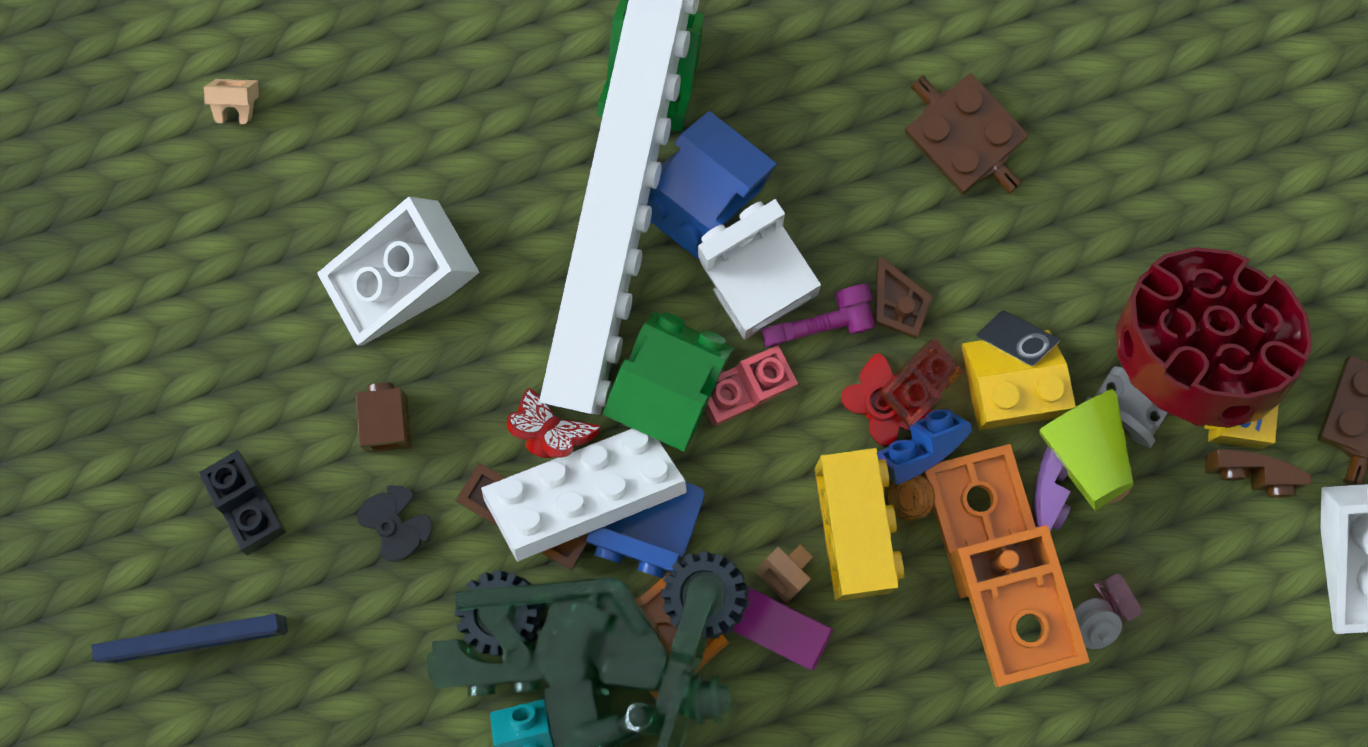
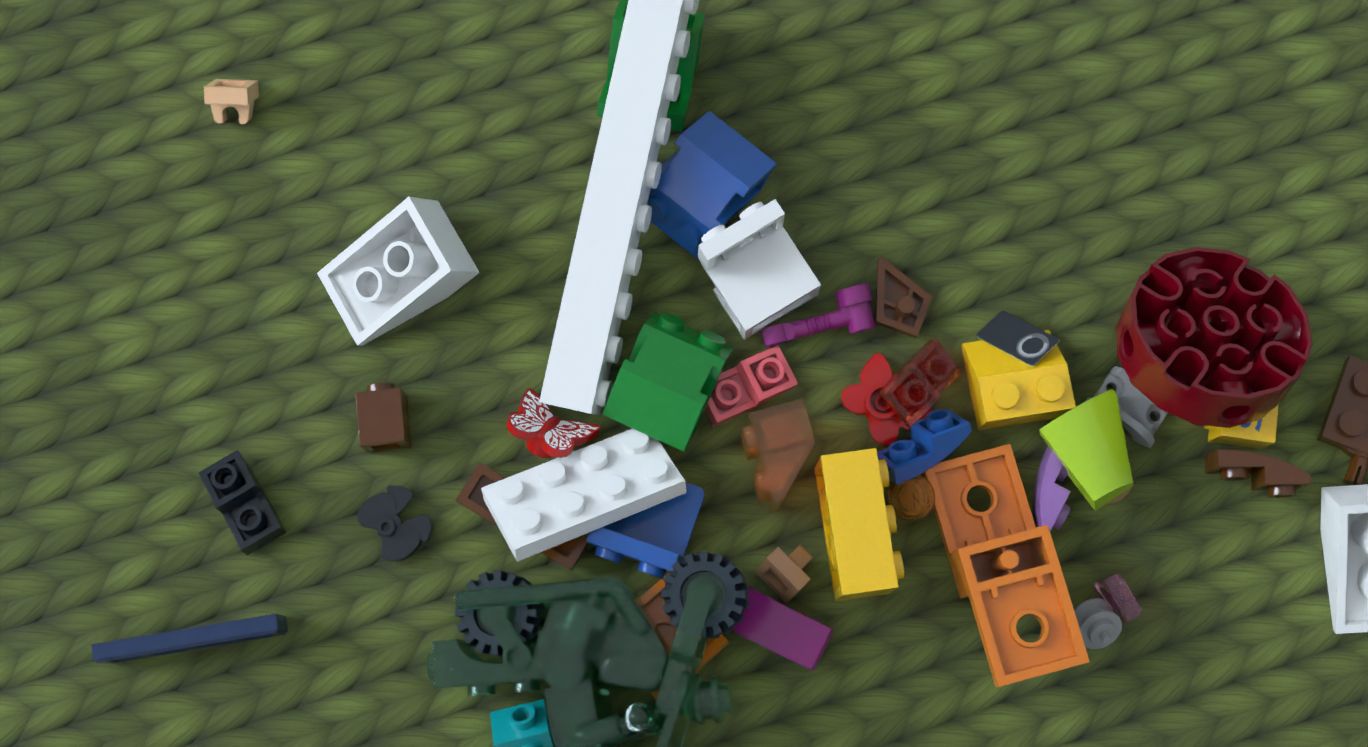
(780, 444): none -> clear orange slope
(966, 134): reddish brown plate -> none

